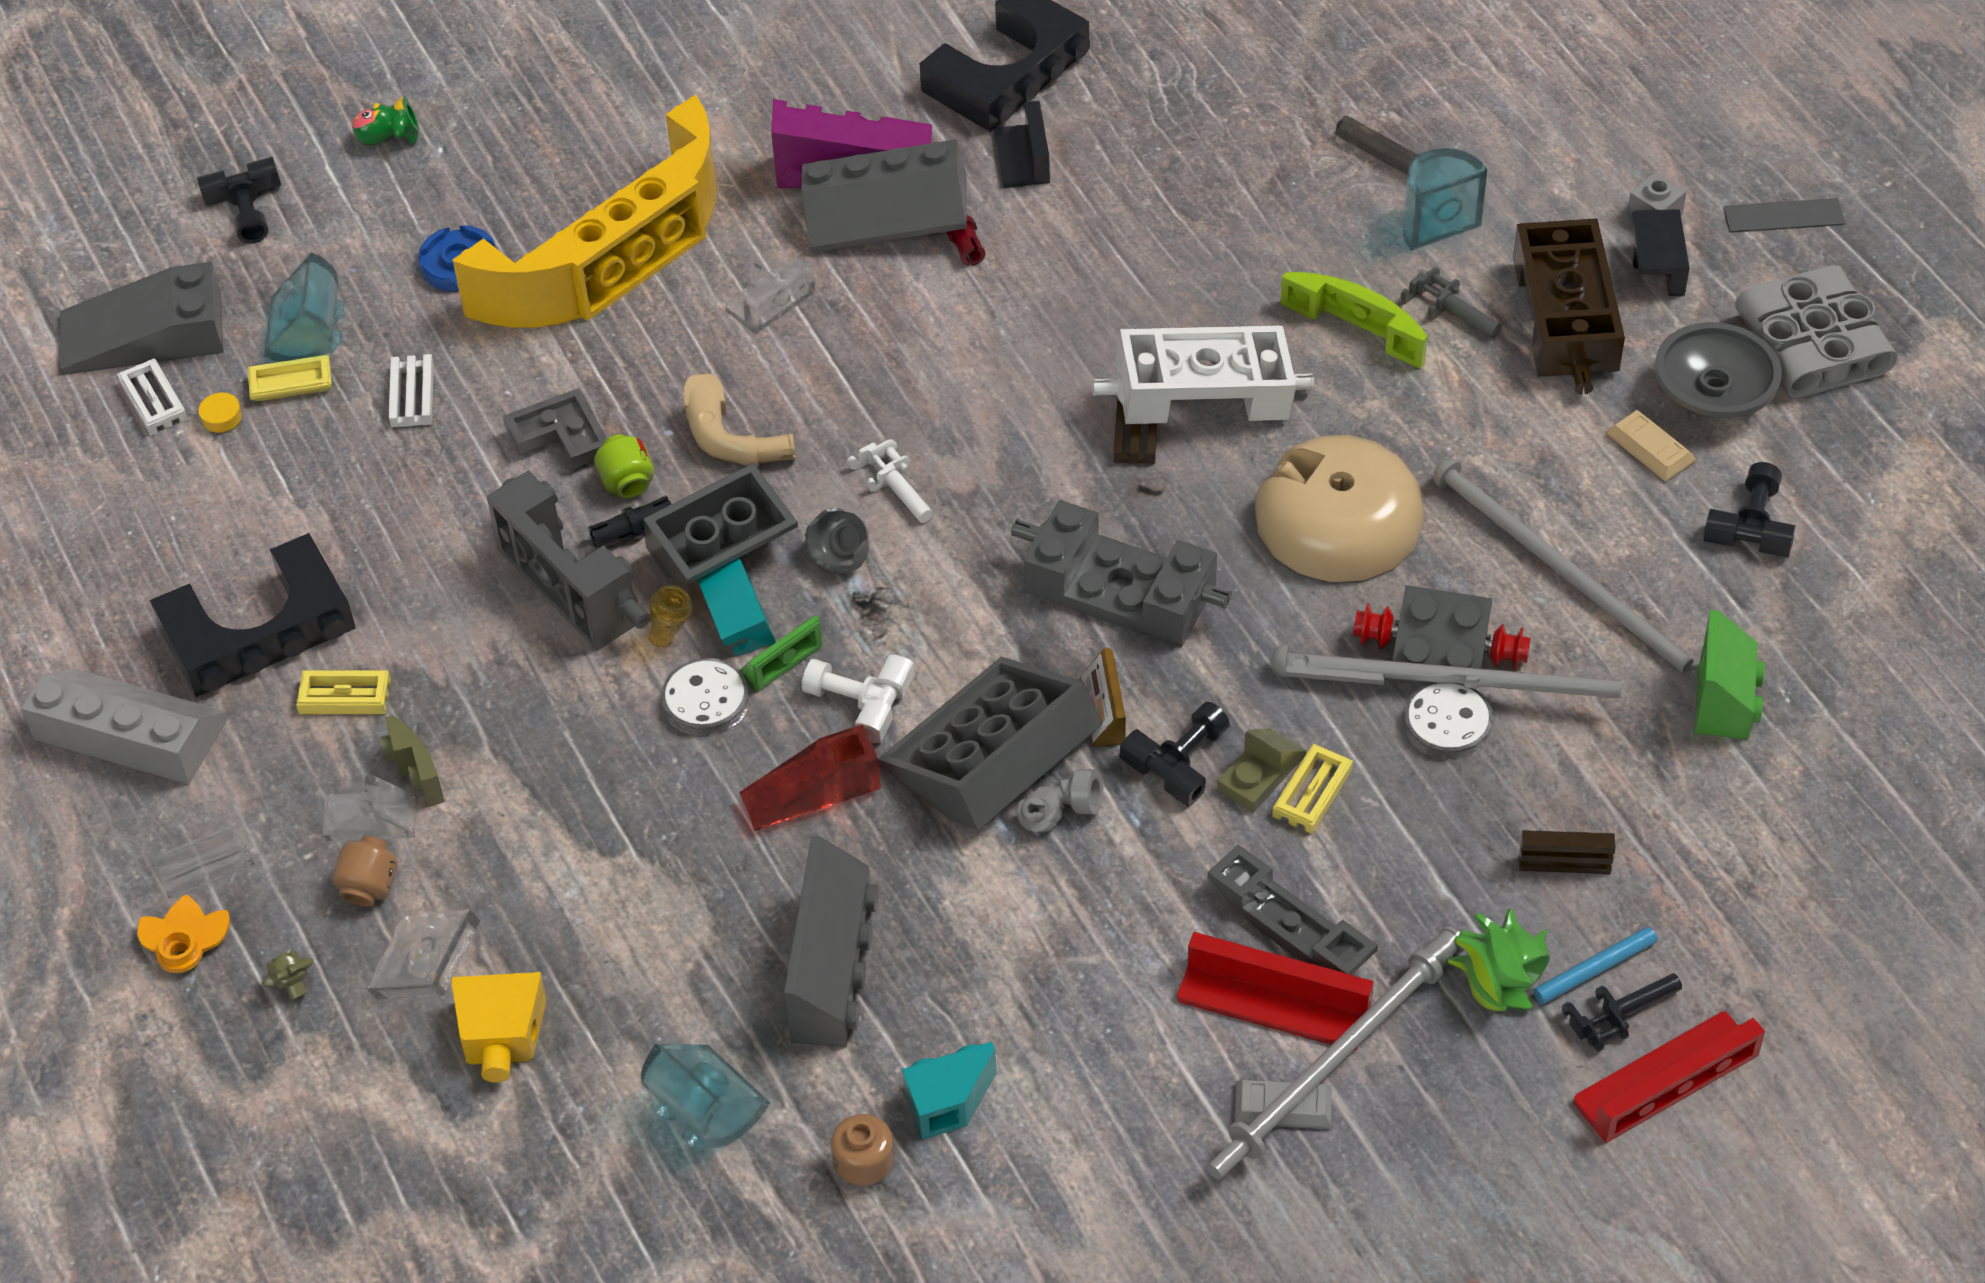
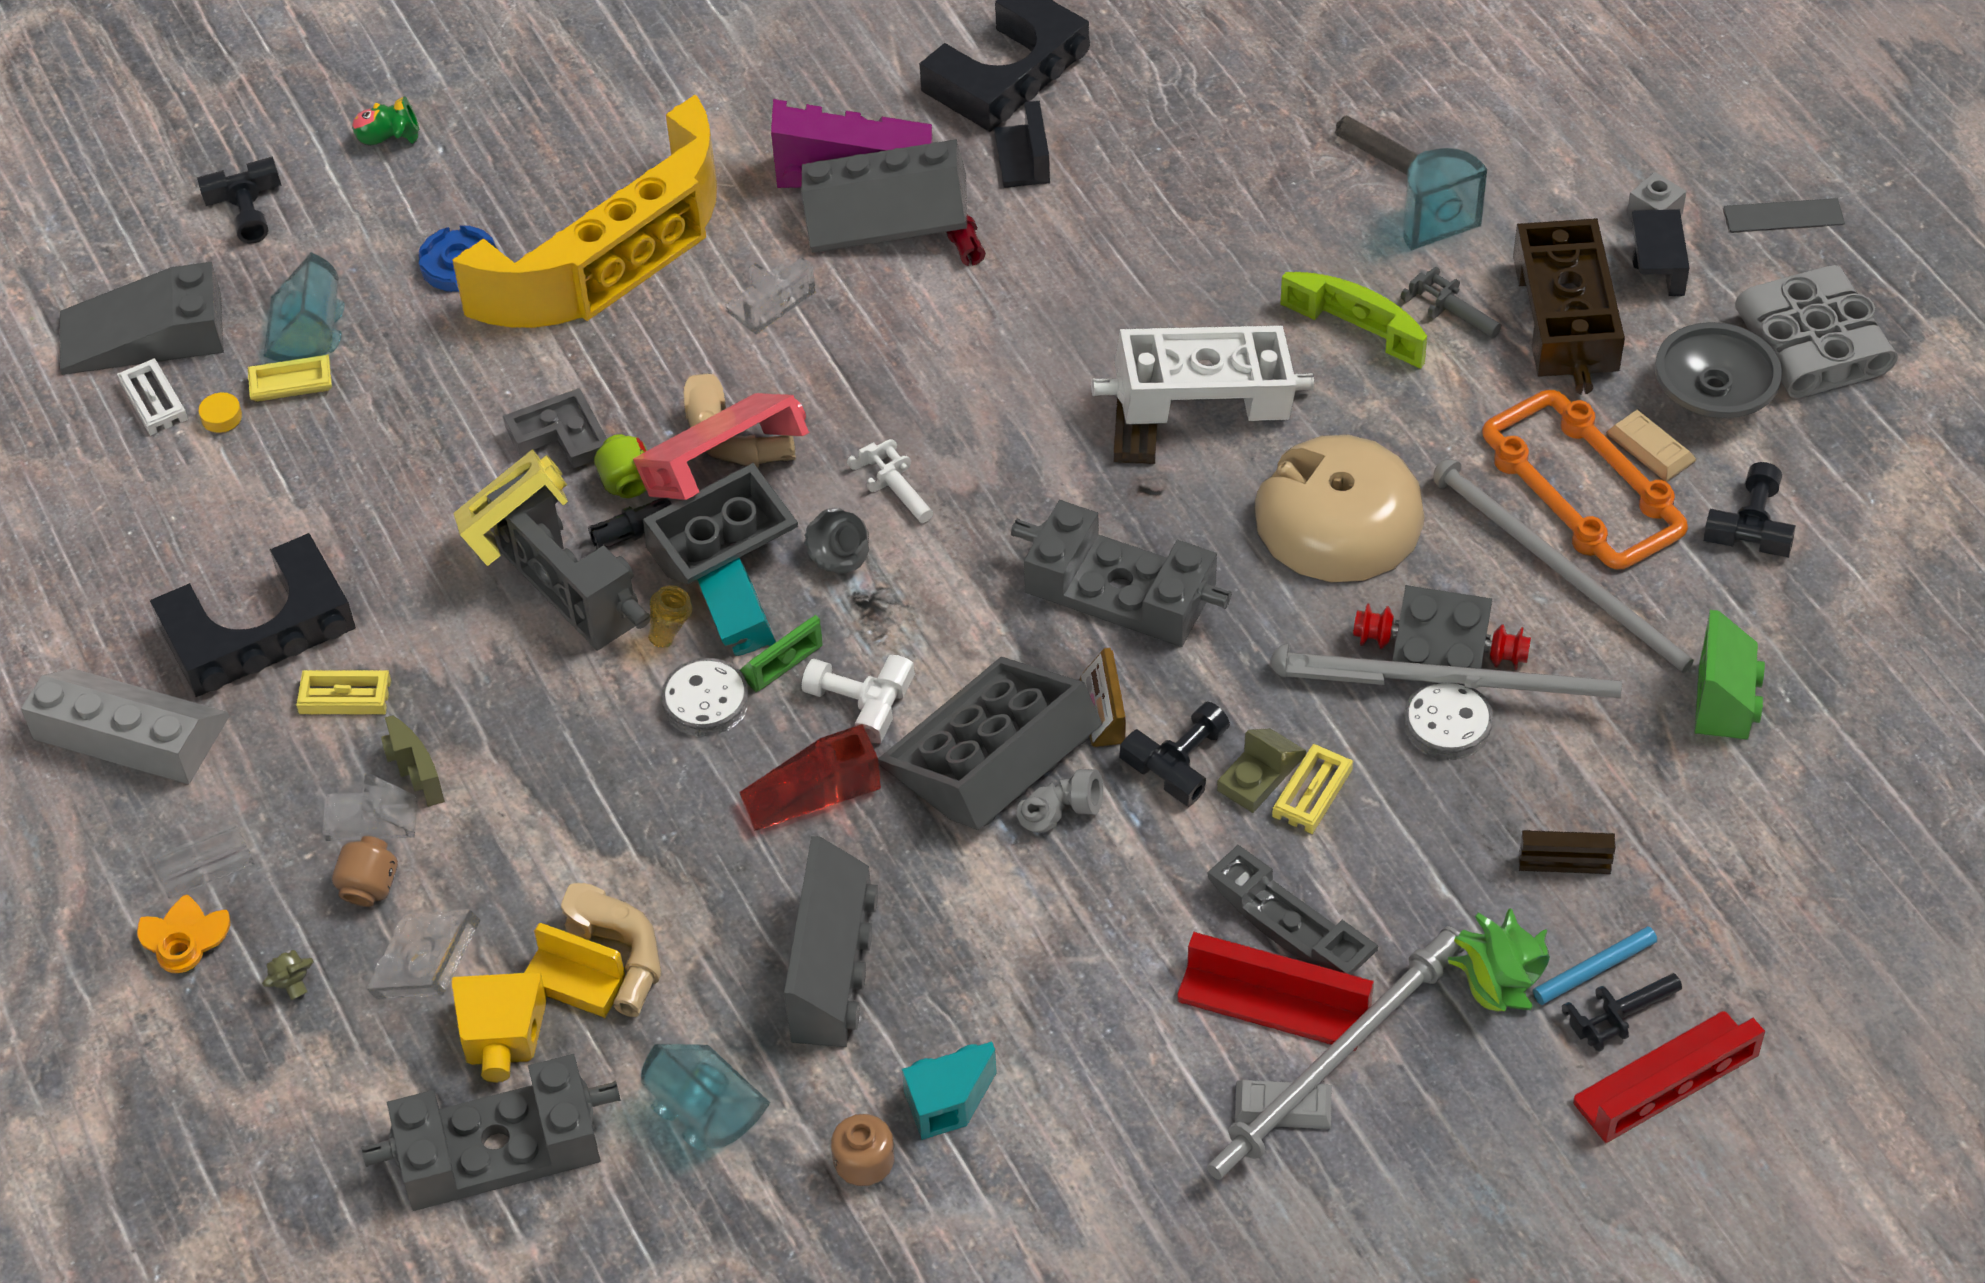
(410, 367): white tile -> none
(445, 1149): none -> dark grey brick
(477, 517): none -> light yellow panel
(577, 970): none -> yellow panel
(595, 914): none -> tan piece
(665, 466): none -> coral panel
(1588, 532): none -> orange bar

